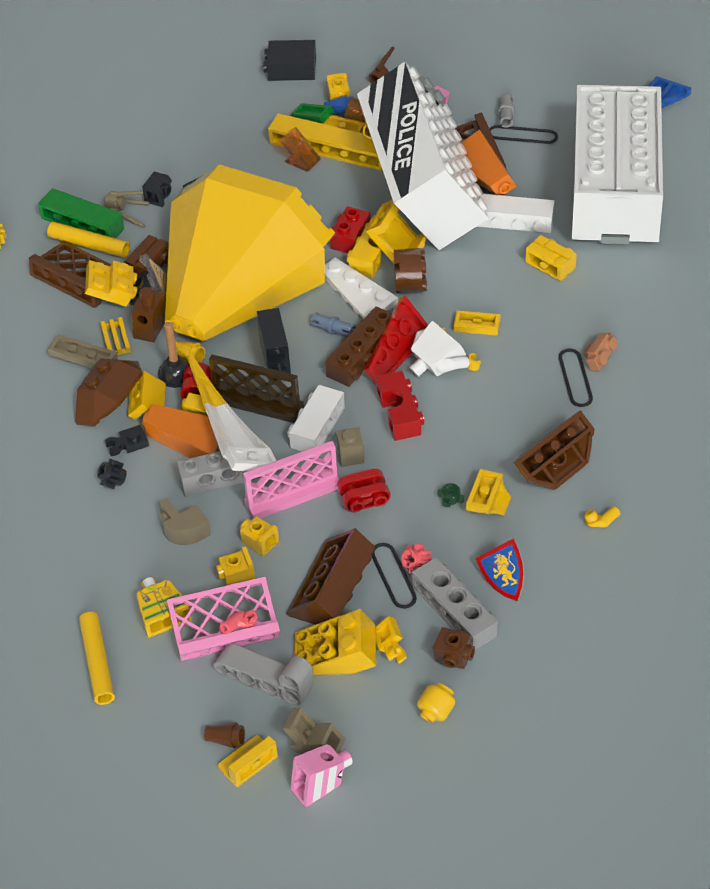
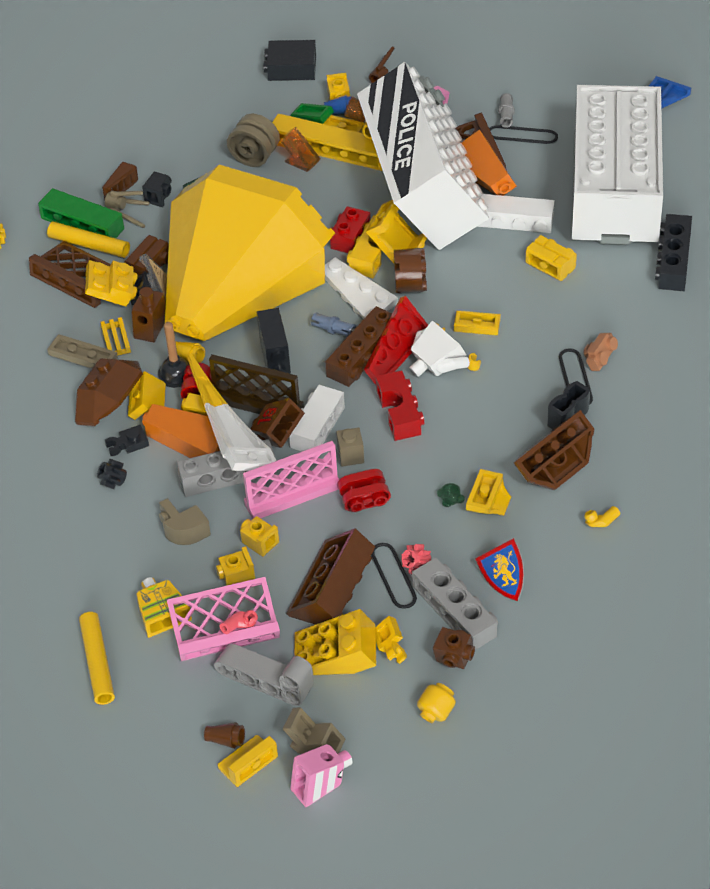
(121, 179): none -> reddish brown slope
(253, 140): none -> dark tan wheel
(277, 421): none -> reddish brown torso
(574, 398): none -> black brick
(674, 252): none -> black brick

